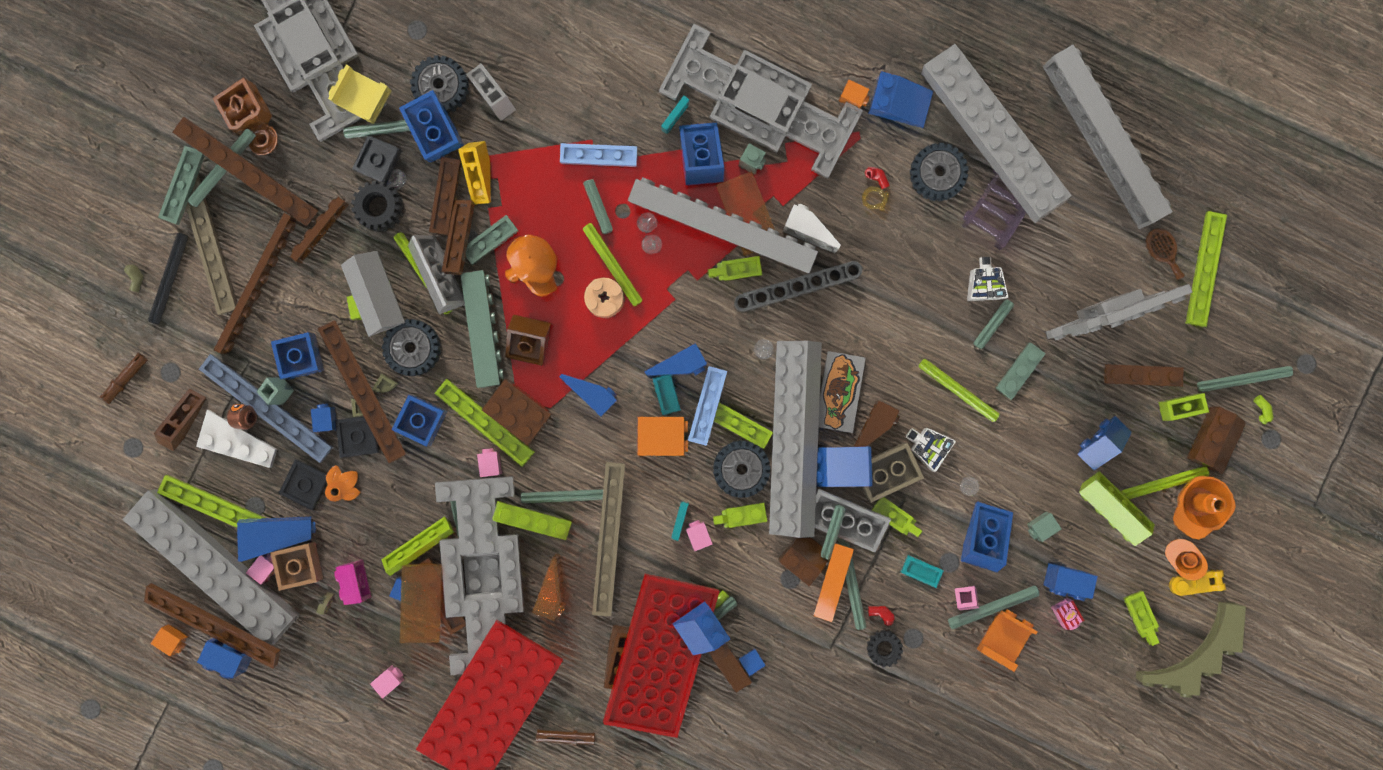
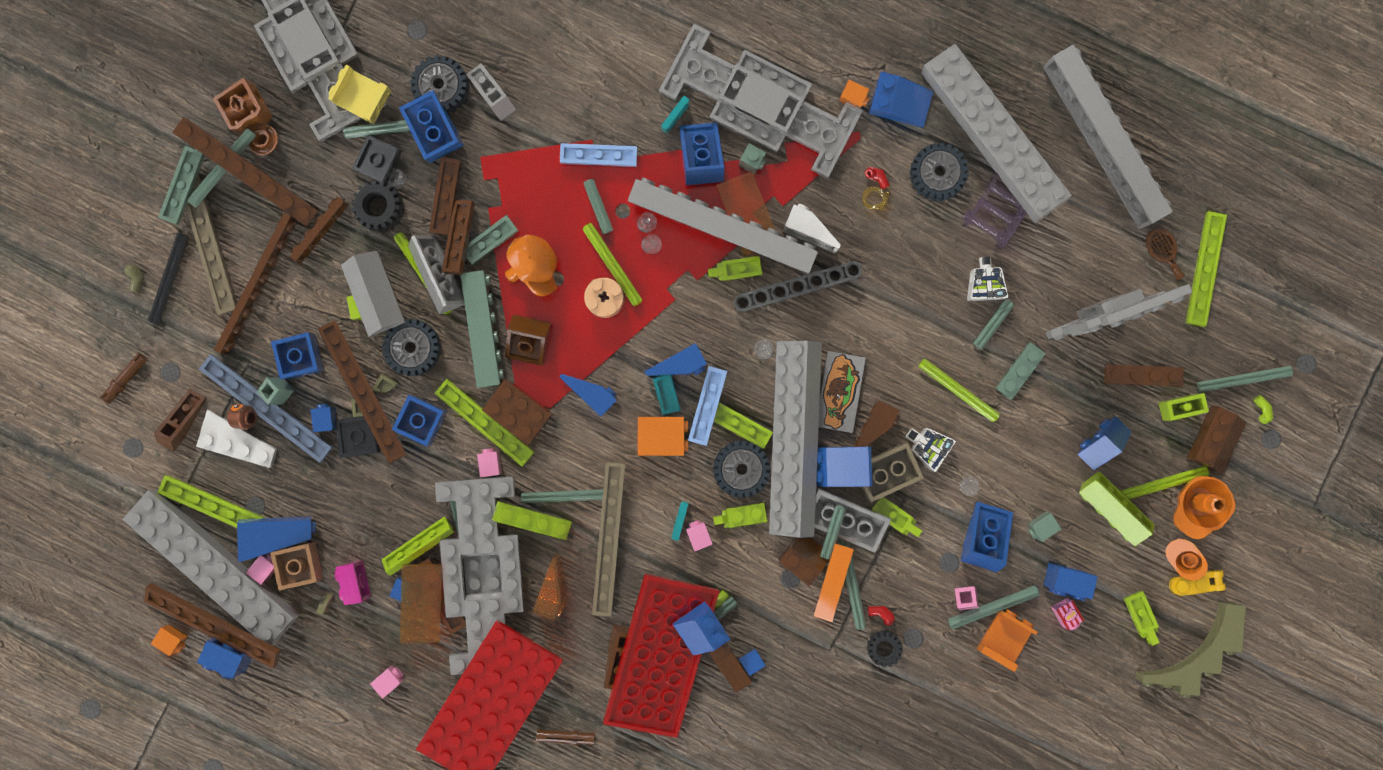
(304, 484): black tile -> none
(343, 482): orange plate -> none
(477, 171): yellow slope -> none
(922, 571): teal tile -> none

